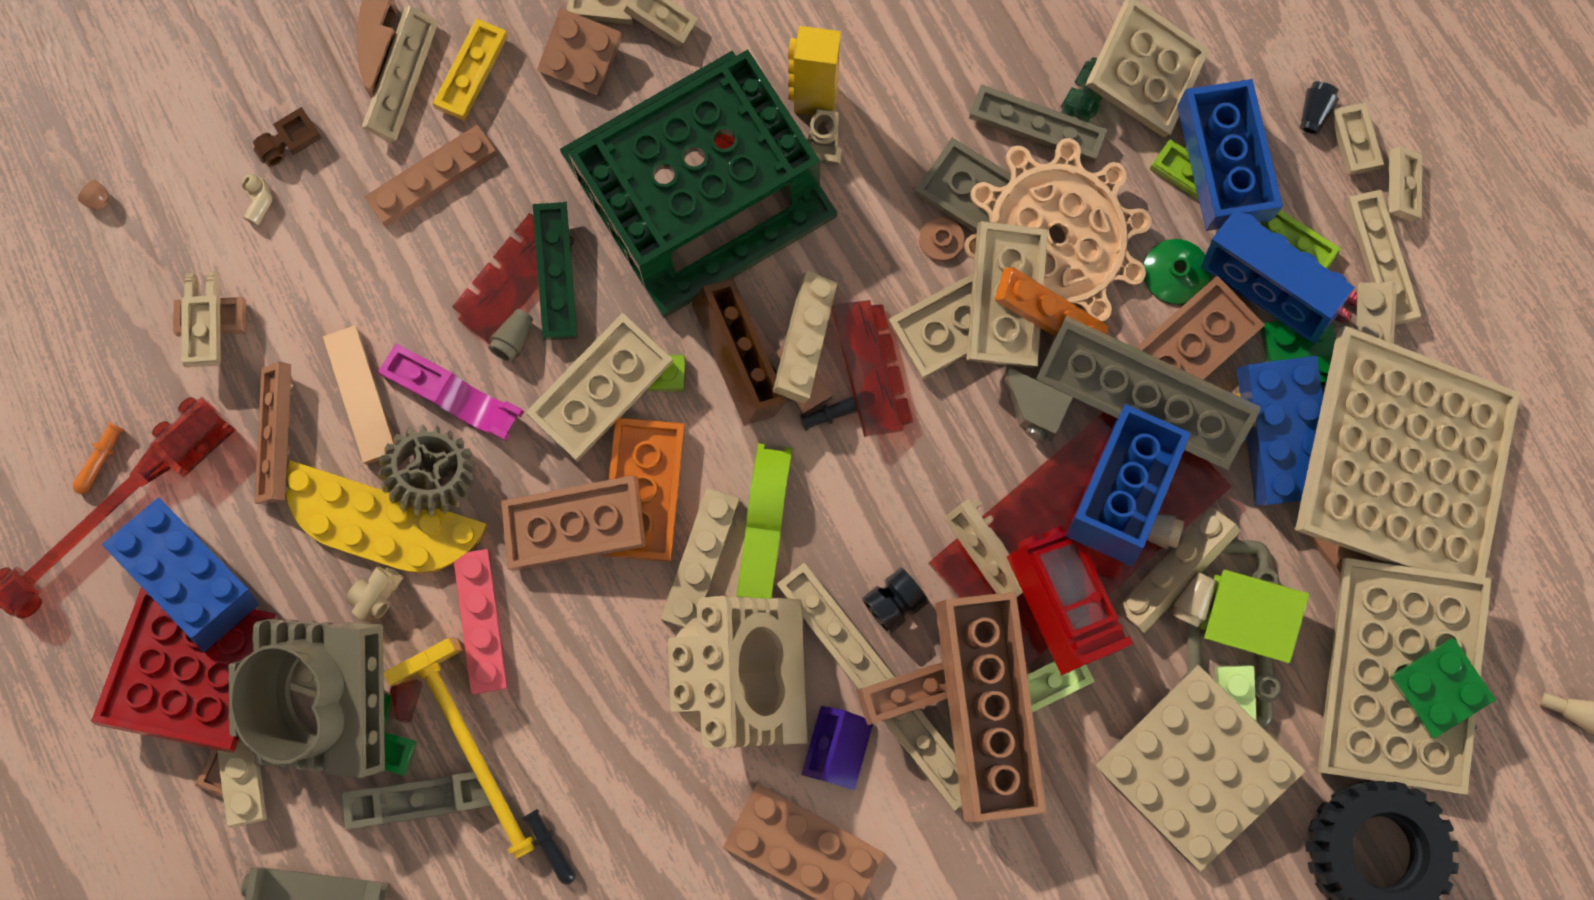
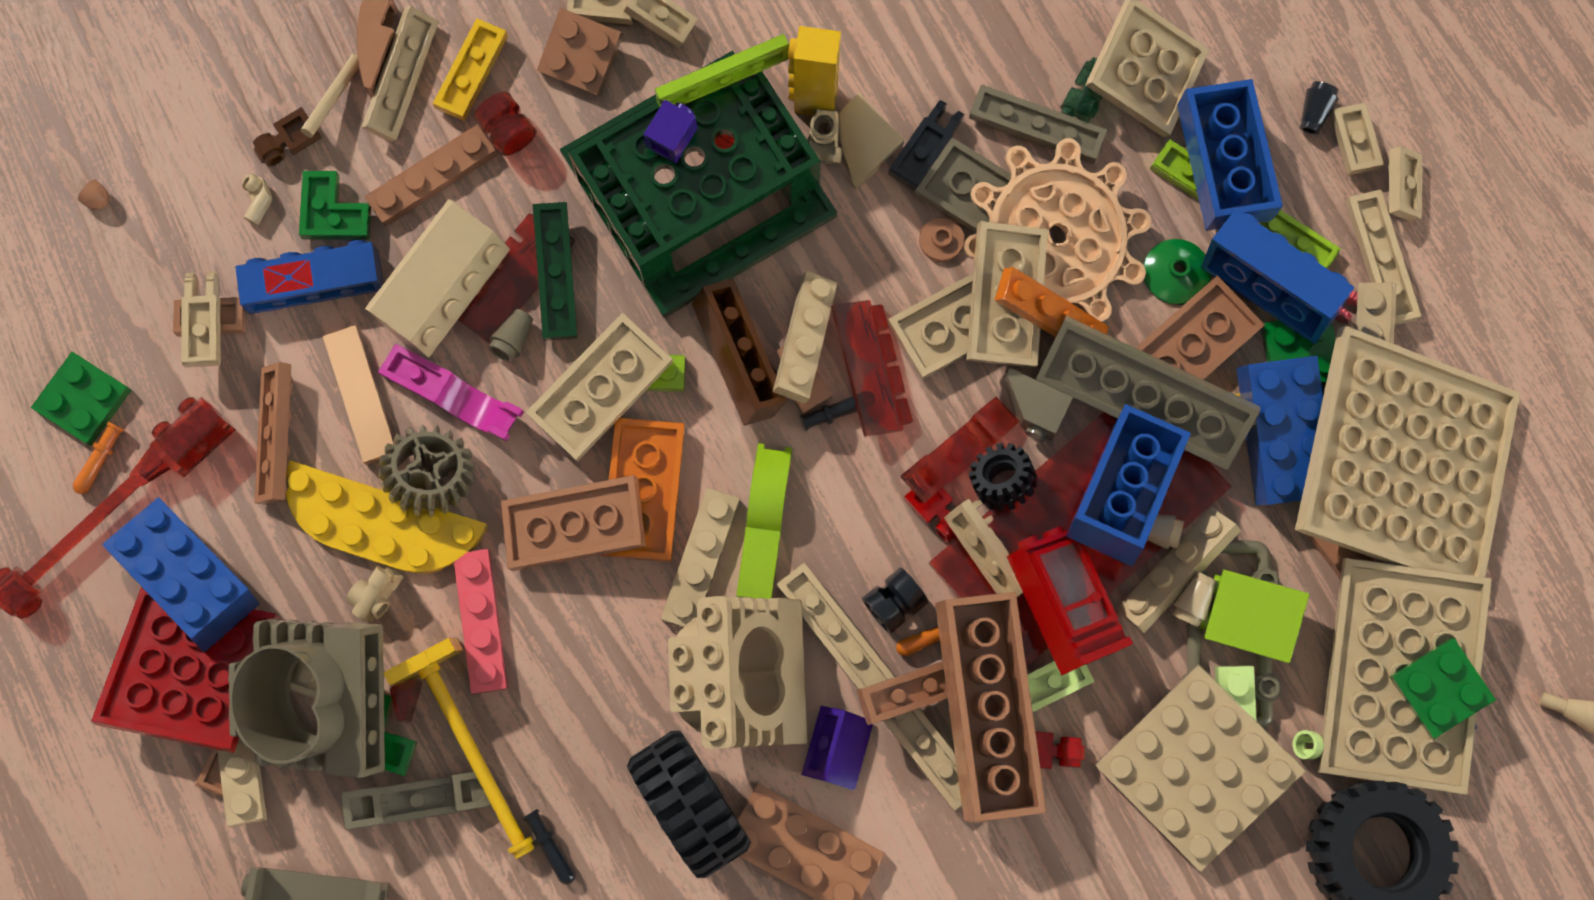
(81, 398): none -> green plate
(309, 277): none -> blue brick
(326, 218): none -> green plate
(331, 96): none -> tan bar
(438, 278): none -> tan slope
(508, 127): none -> clear red wheel
(671, 130): none -> dark purple brick
(688, 804): none -> black tyre
(724, 72): none -> lime tile
(865, 139): none -> tan slope
(917, 642): none -> orange piece
(924, 147): none -> black hinge
(933, 508): none -> red plate
(956, 453): none -> clear red slope
(1009, 491): none -> black tyre
(1069, 751): none -> red plate
(1304, 737): none -> yellowish green hinge

